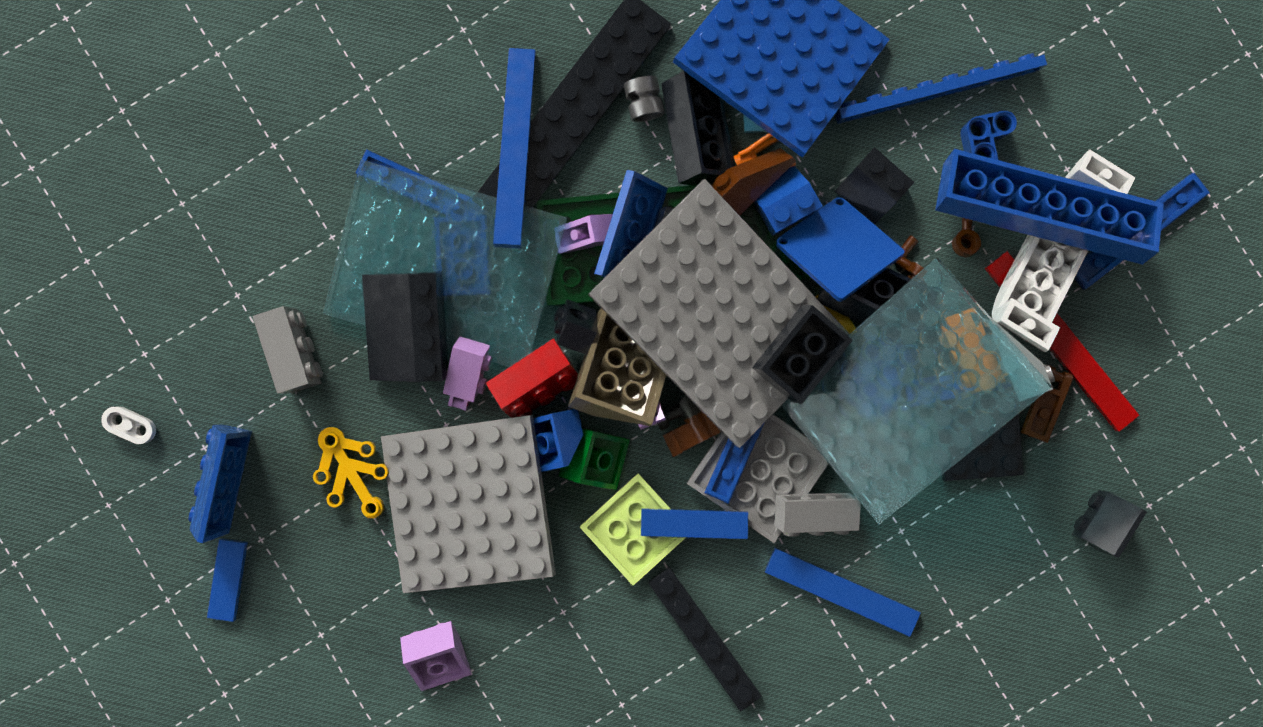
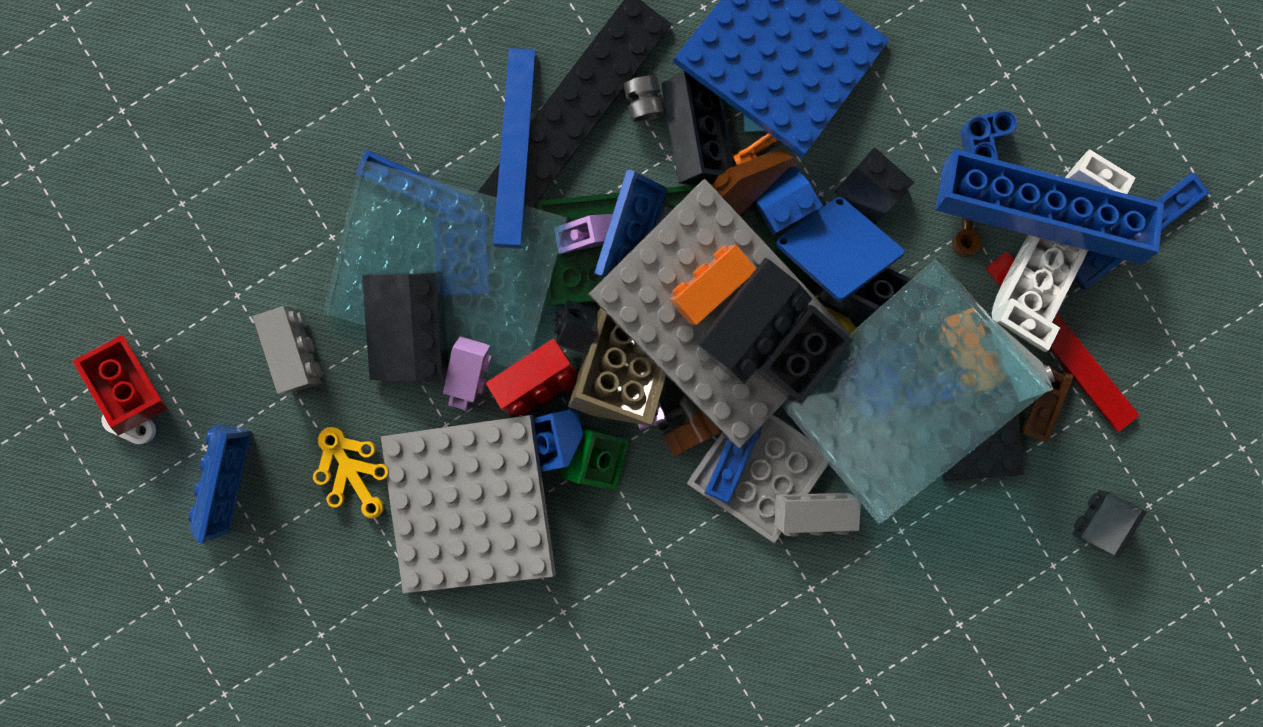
(119, 385): none -> red brick
(227, 579): blue tile -> none
(434, 656): lavender slope -> none
(617, 530): yellowish green plate -> none
(694, 523): blue tile -> none
(704, 638): black plate -> none
(712, 283): none -> orange brick
(754, 321): none -> black slope
(842, 592): blue tile -> none
(910, 267): reddish brown plate -> none
(951, 84): blue plate -> none

